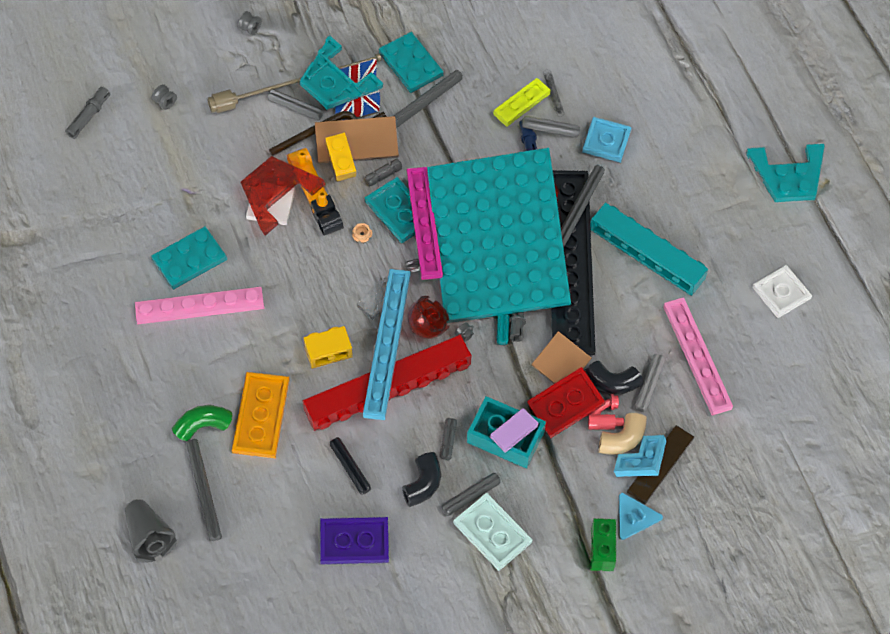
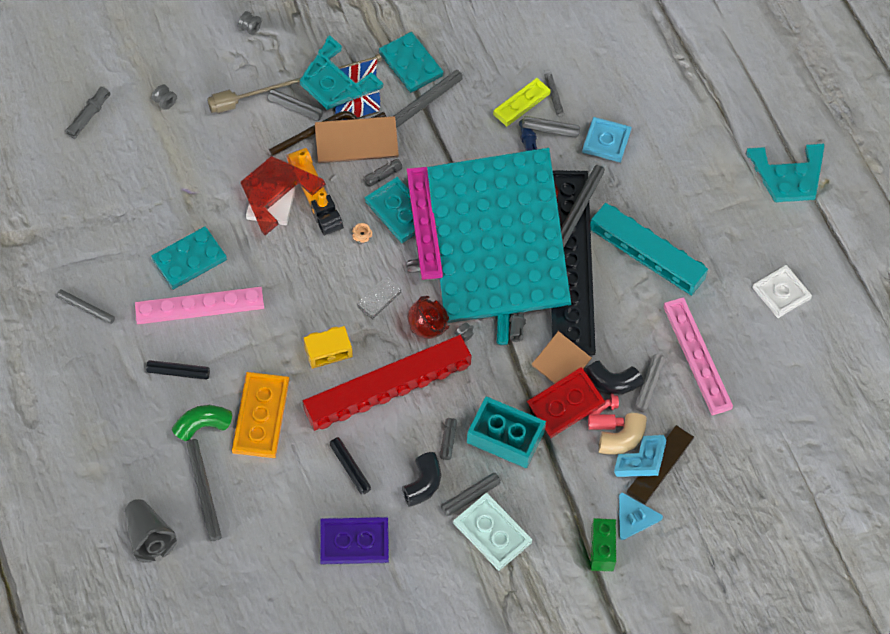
(85, 306): none -> dark grey bar
(177, 369): none -> black axle
(340, 157): yellow brick -> none
(386, 345): medium azure tile -> none
(514, 430): lavender tile -> none

